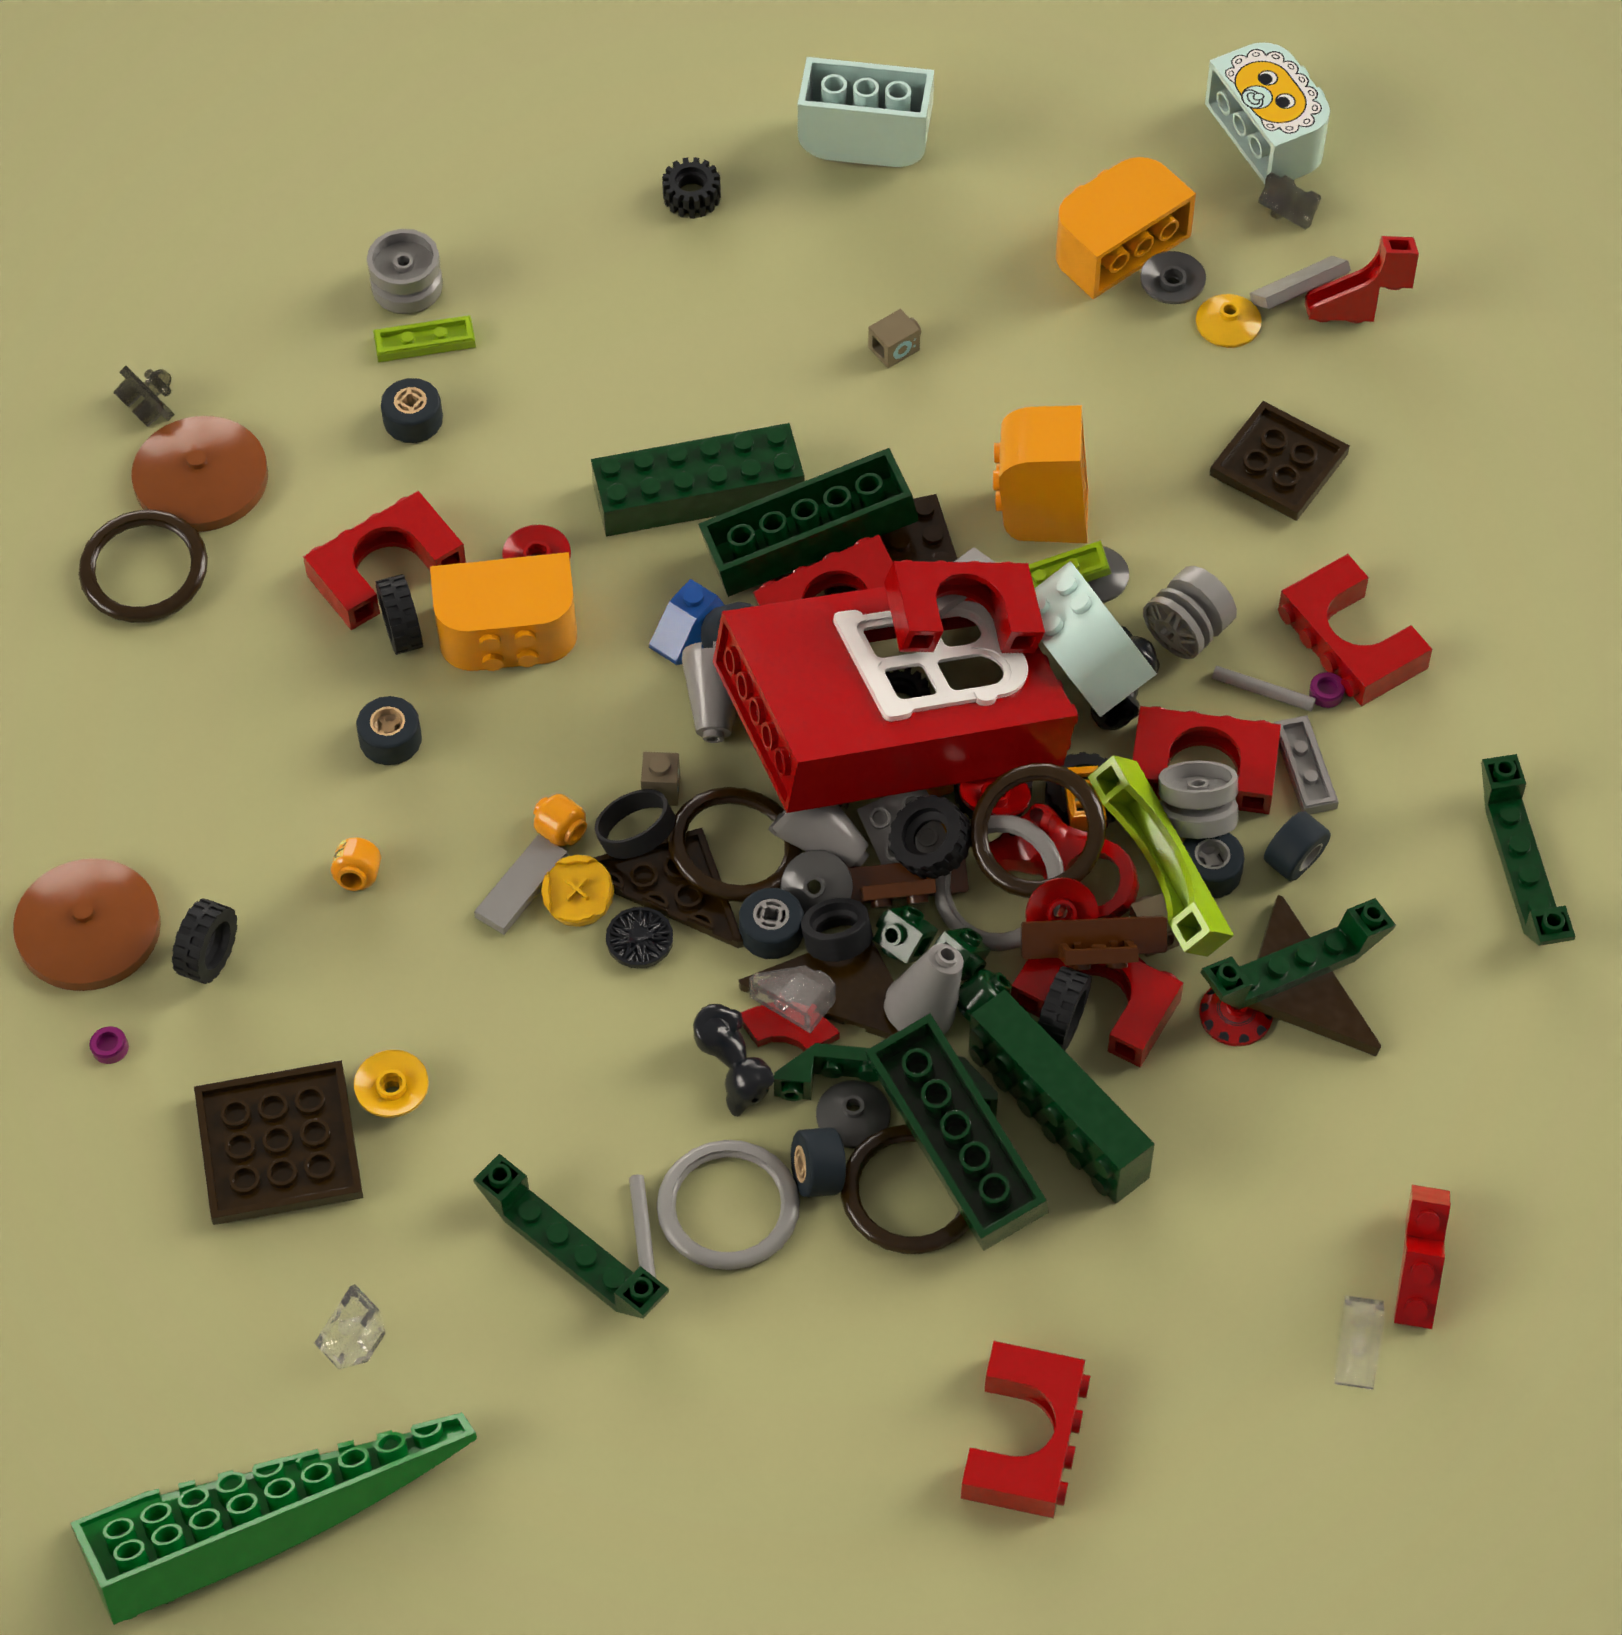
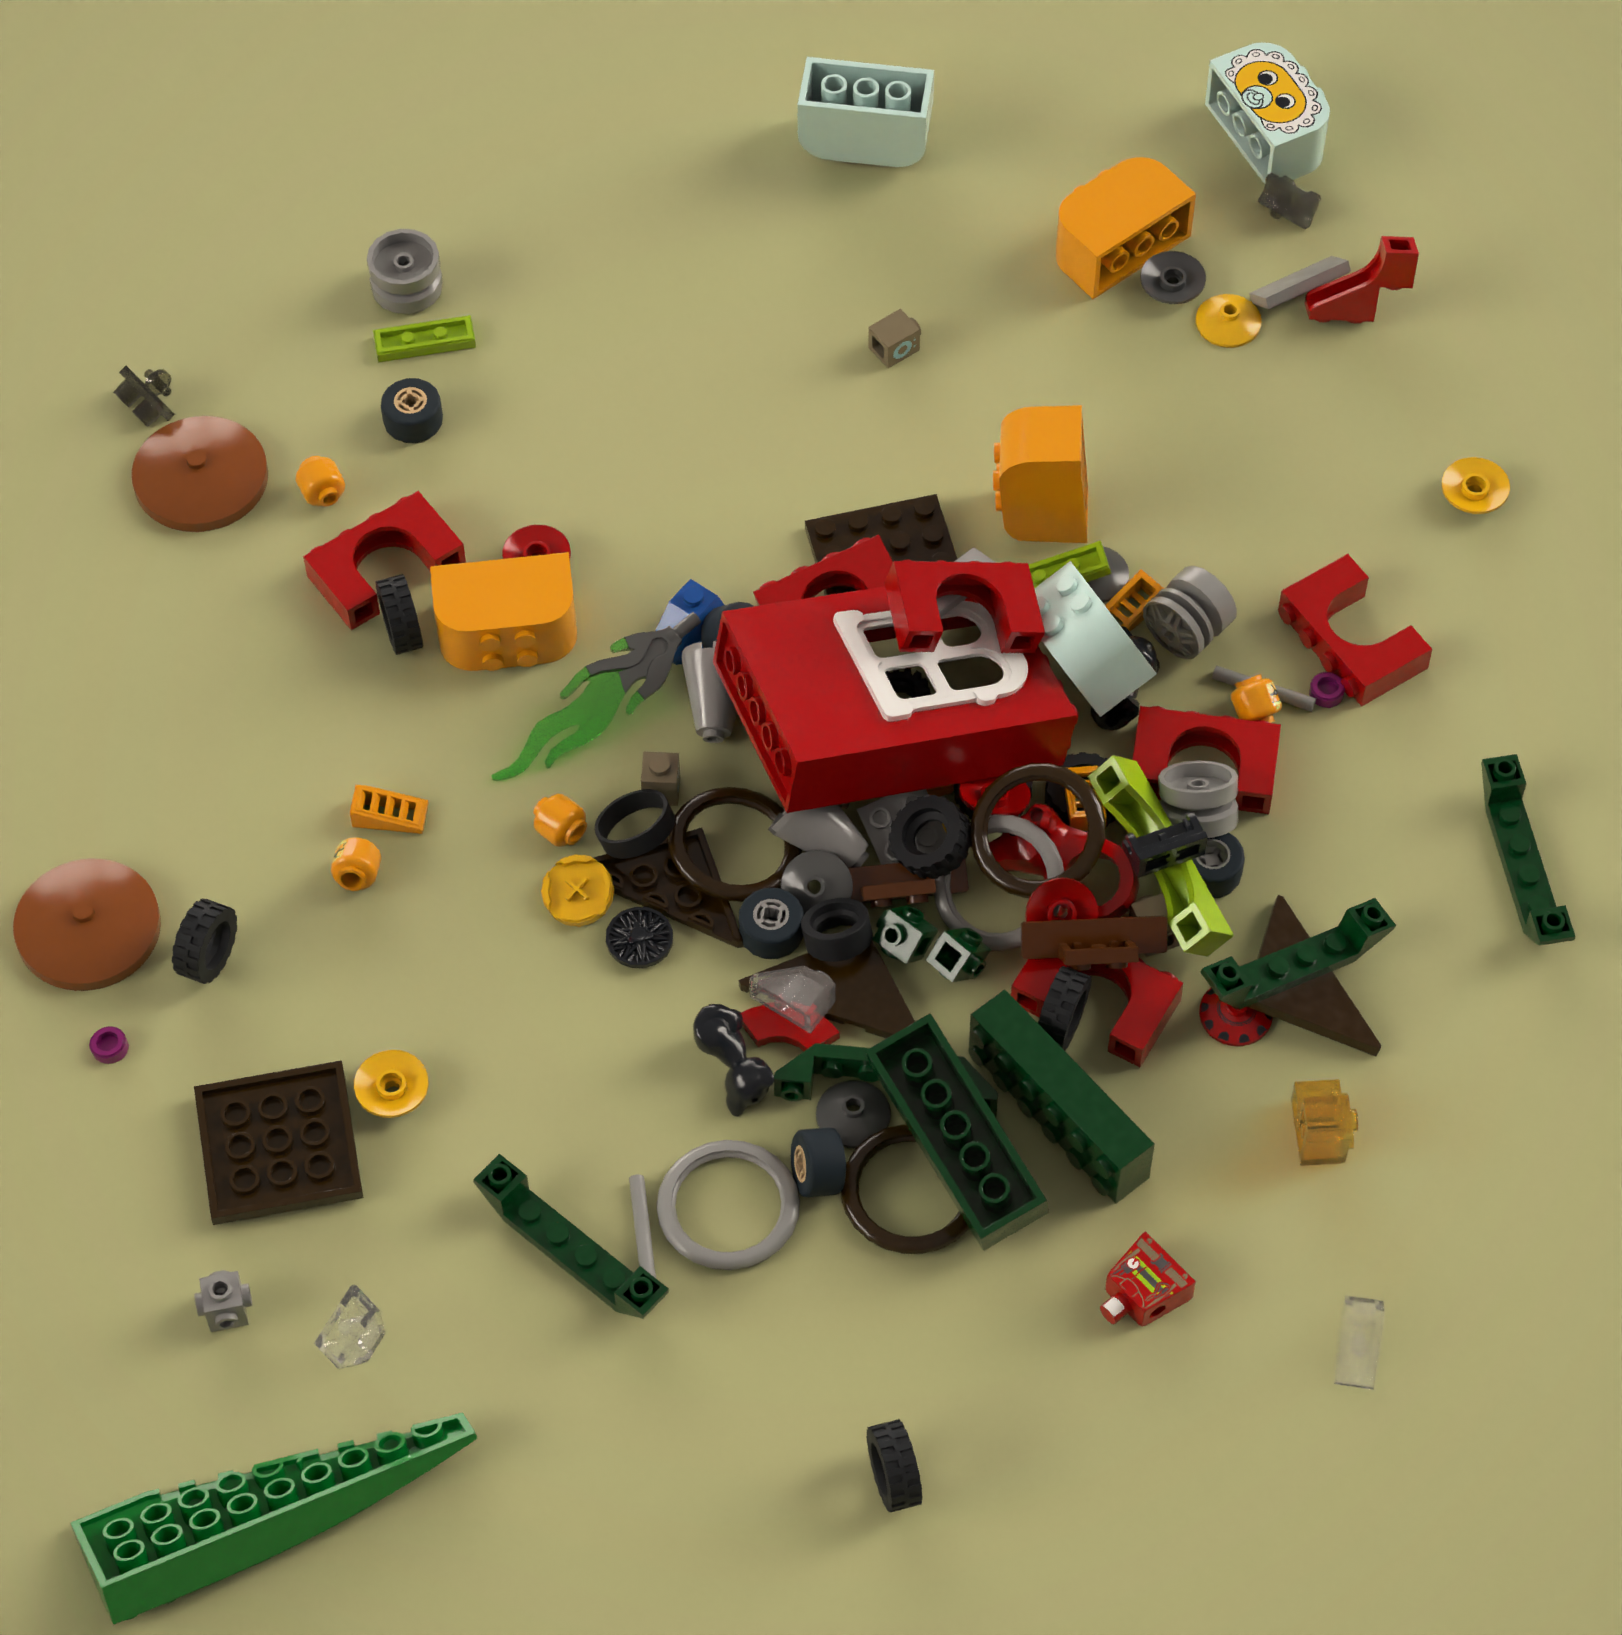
(152, 612): dark brown wedge -> none
(223, 1300): none -> light grey brick
(320, 481): none -> light orange head
(377, 797): none -> light orange slope
(389, 730): black wheel -> none
(519, 885): light grey tile -> none
(609, 680): none -> clear neon green piece
(691, 201): black tyre -> none
(693, 478): dark green brick -> none
(808, 521): dark green brick -> none
(894, 1465): none -> black tyre
(927, 988): light grey cone -> none
(979, 990): dark green head -> none
(1034, 1480): red arch -> none
(1130, 590): none -> light orange slope
(1146, 1284): none -> red torso
(1166, 846): none -> black hinge
(1256, 699): none -> light orange head
(1279, 460): dark brown plate -> none
(1297, 845): black wheel -> none
(1306, 766): light grey tile -> none
(1323, 1122): none -> clear yellow brick
(1422, 1256): red arch -> none
(1476, 475): none -> yellow dish

